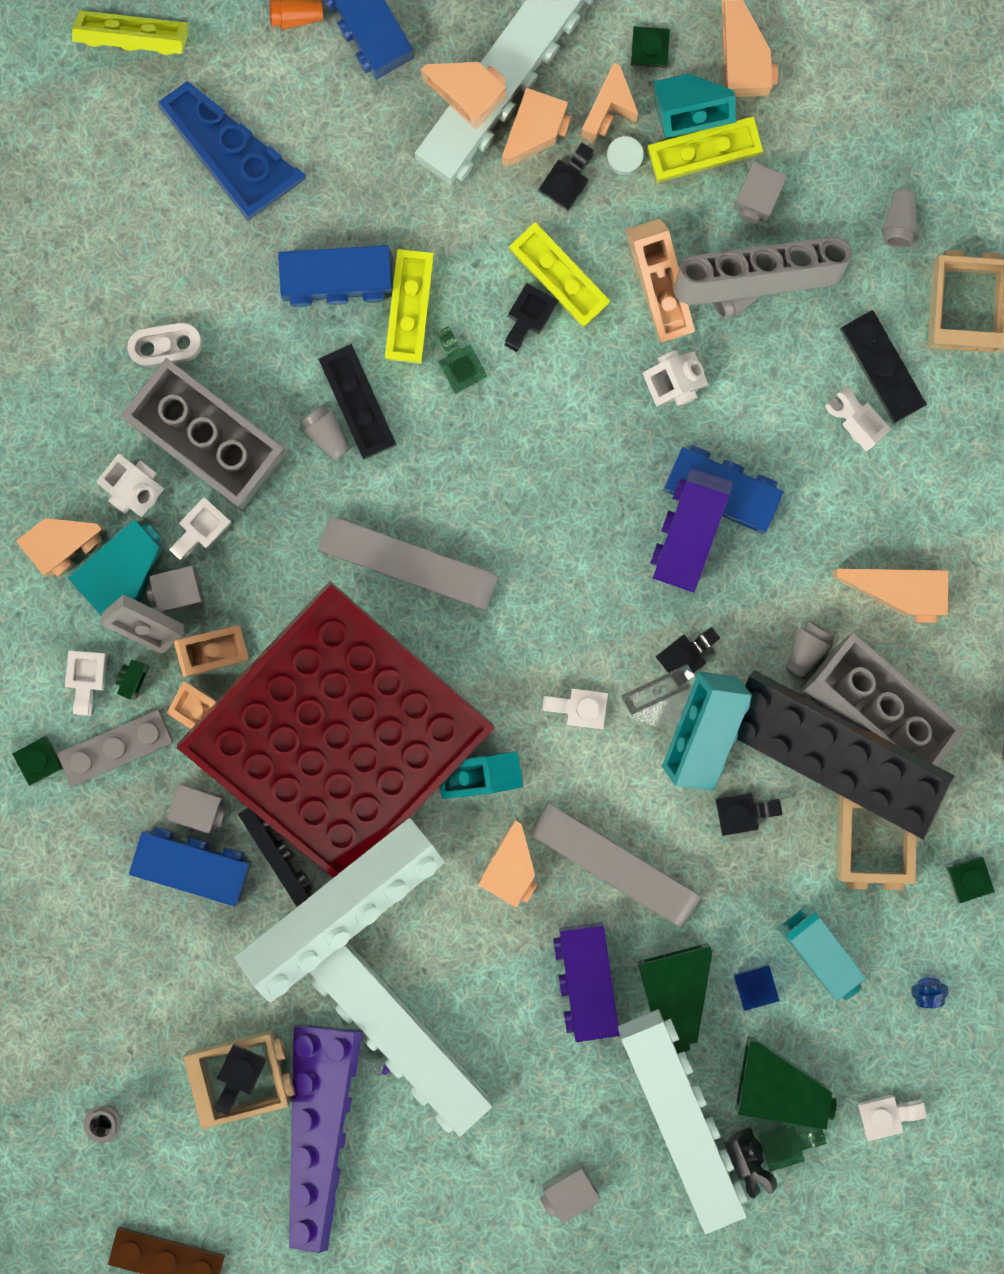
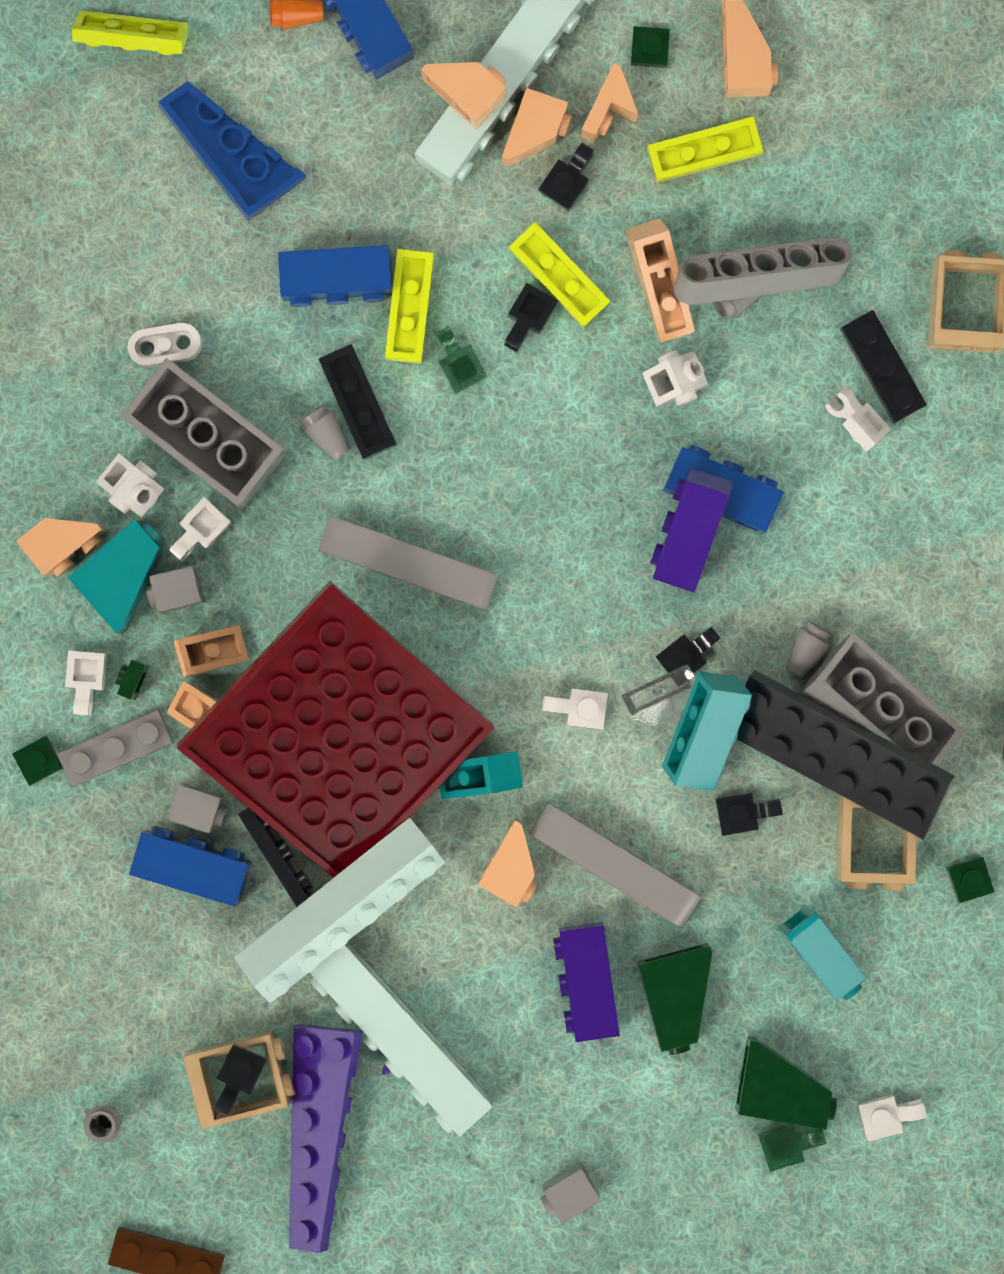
(142, 624): light grey plate -> none
(625, 155): light aqua tile -> none
(682, 1122): light aqua brick -> none
(692, 104): teal slope -> none
(747, 1158): black plate -> none
(756, 987): clear blue plate -> none
(759, 193): light grey brick -> none
(901, 220): light grey cone -> none
(905, 591): light nougat slope -> none
(929, 993): clear blue plate -> none

